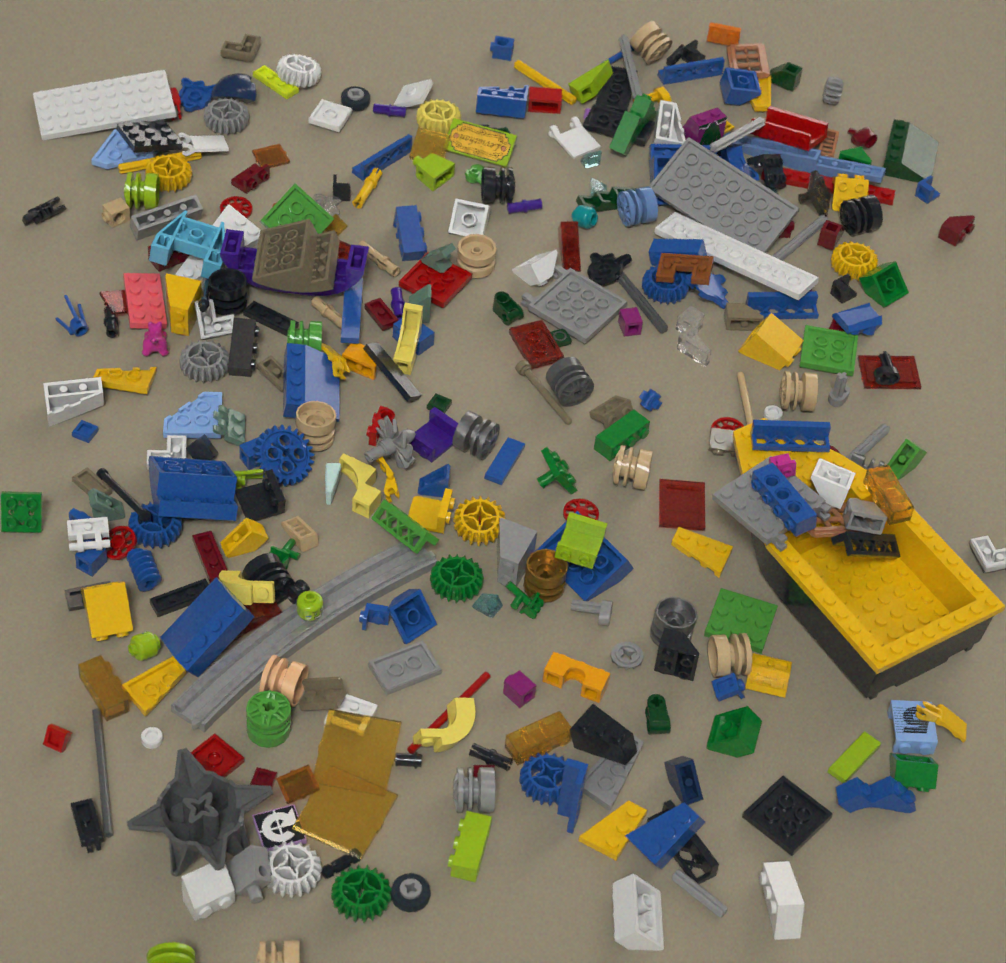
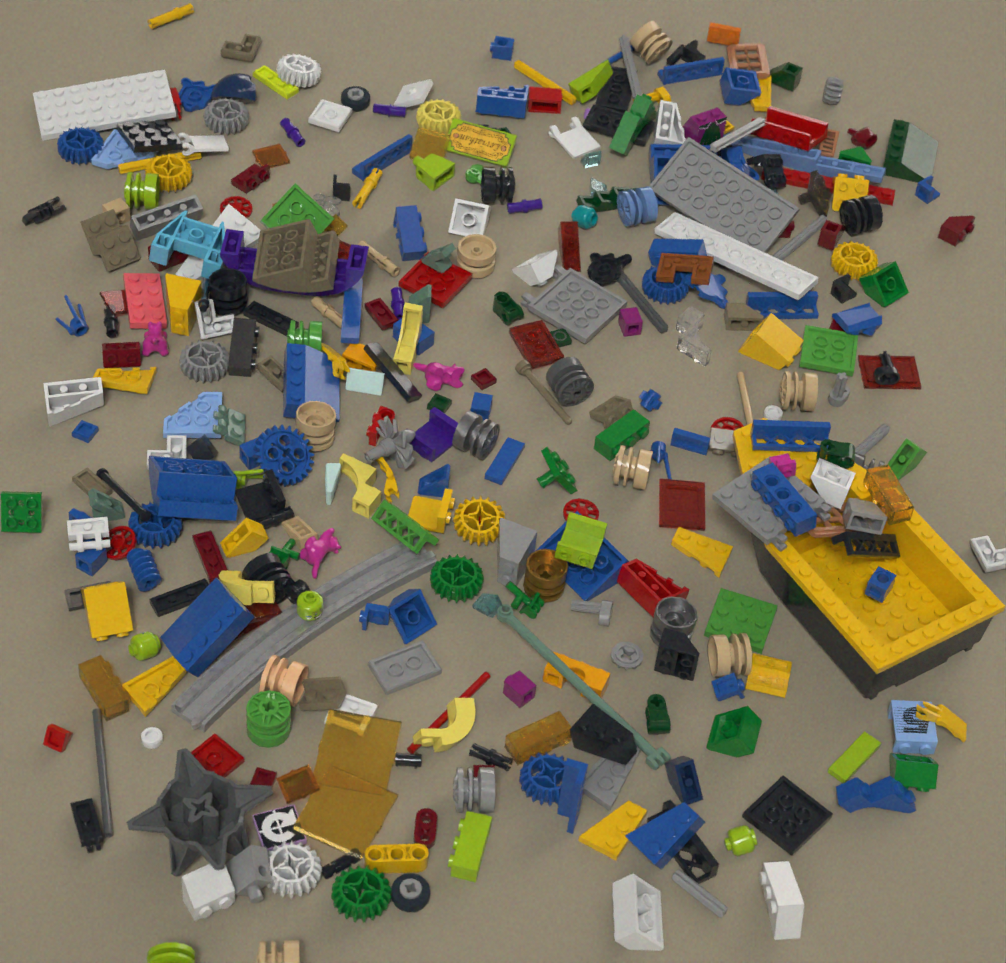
(79, 145): none -> blue gear
(110, 240): none -> dark tan bracket
(121, 354): none -> dark red bracket
(176, 13): none -> yellow pin
(275, 518): none -> black pin
(292, 132): none -> dark purple pin
(317, 549): none -> dark pink animal
(365, 381): none -> light aqua slope
(405, 852): none -> yellow beam
(425, 830): none -> dark red plate
(439, 374): none -> dark pink animal
(482, 404): none -> blue brick
(483, 379): none -> dark red tile
(647, 586): none -> red wedge
(654, 758): none -> sand green hinge
(660, 453): none -> blue plant
(690, 441): none -> blue tile
(741, 840): none -> lime head
(838, 453): none -> dark green piece
(880, 584): none -> blue brick

